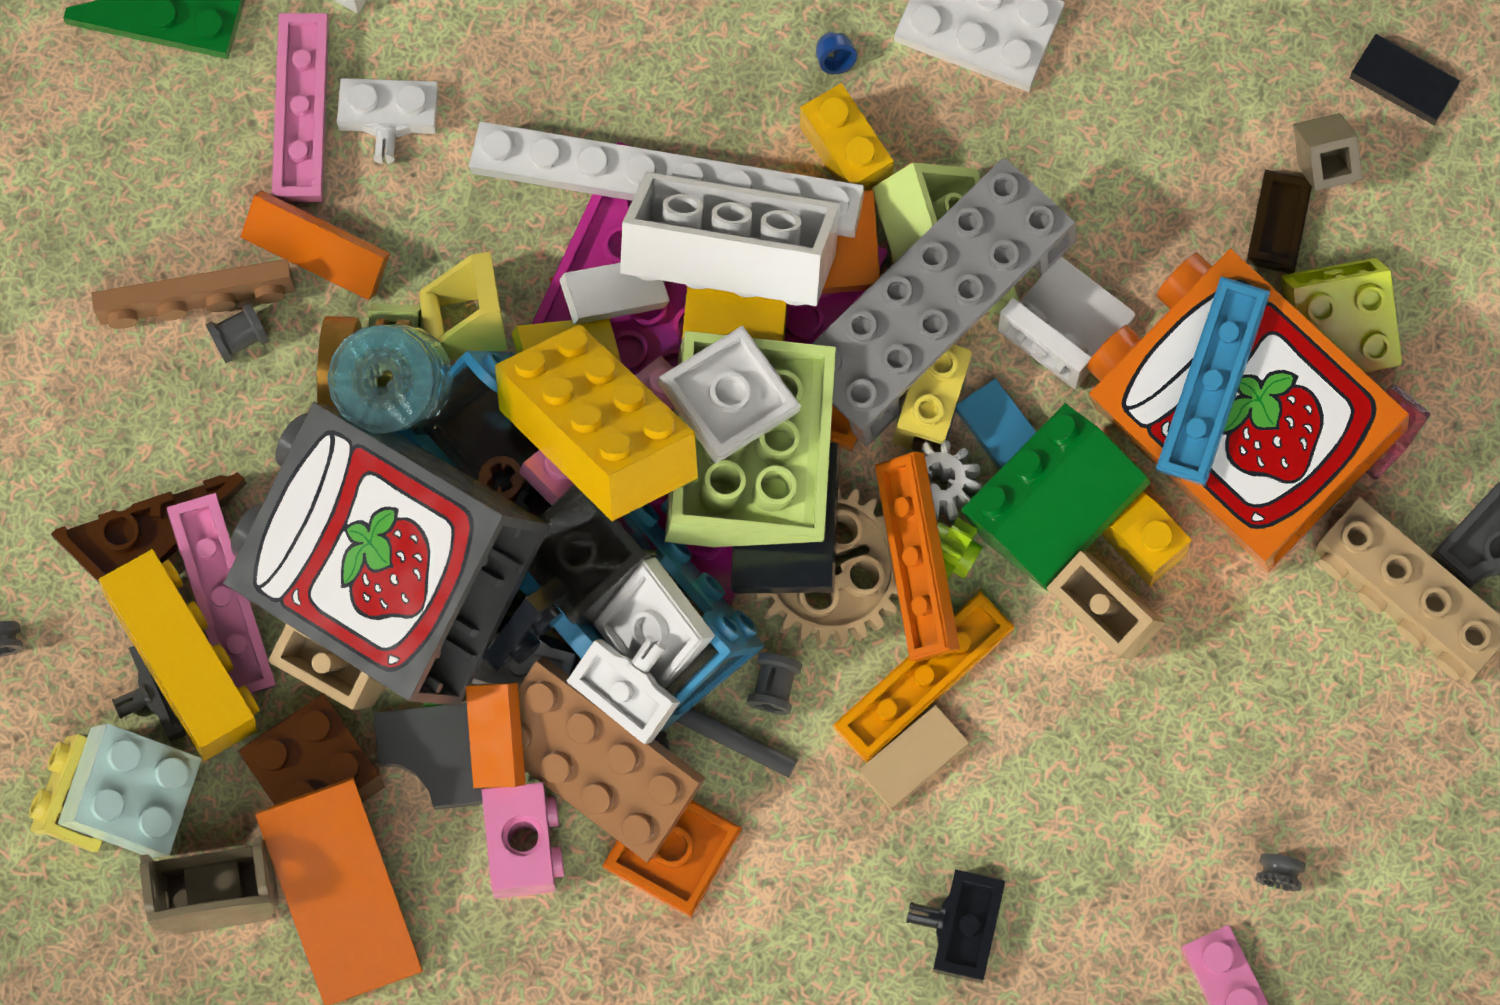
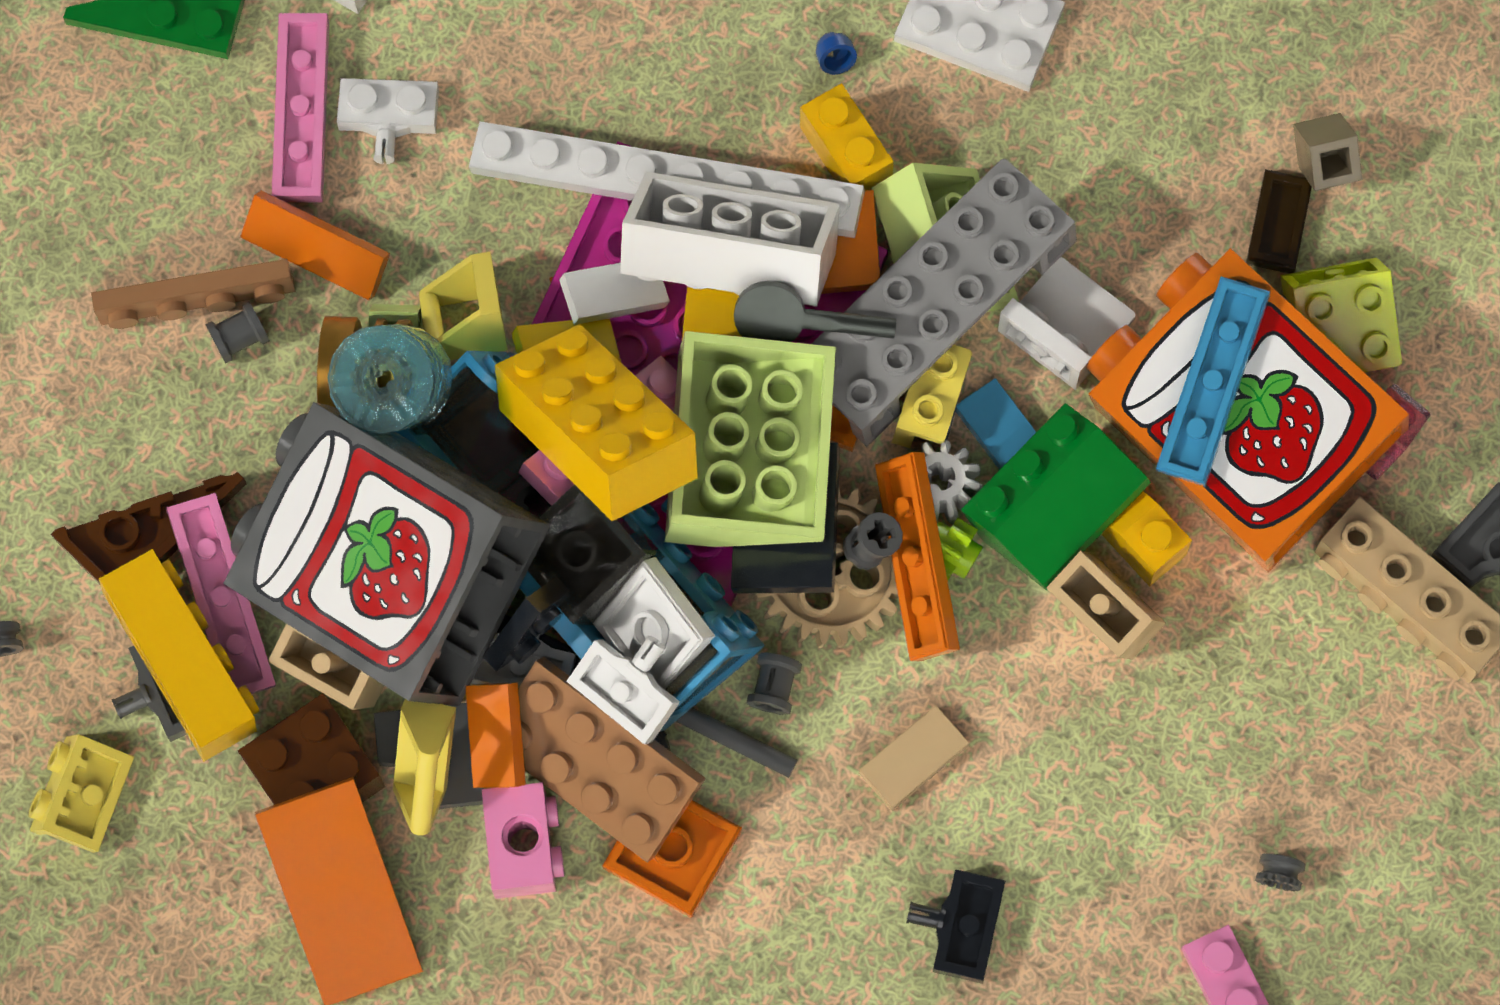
(129, 791): light aqua brick -> none
(209, 889): dark tan piece -> none
(423, 761): none -> light yellow tile
(505, 464): nougat bush -> none
(729, 394): white tile -> none
(778, 313): none -> pearl dark grey piece
(872, 540): none -> dark grey bush
(919, 684): light orange tile -> none
(1404, 79): black tile -> none

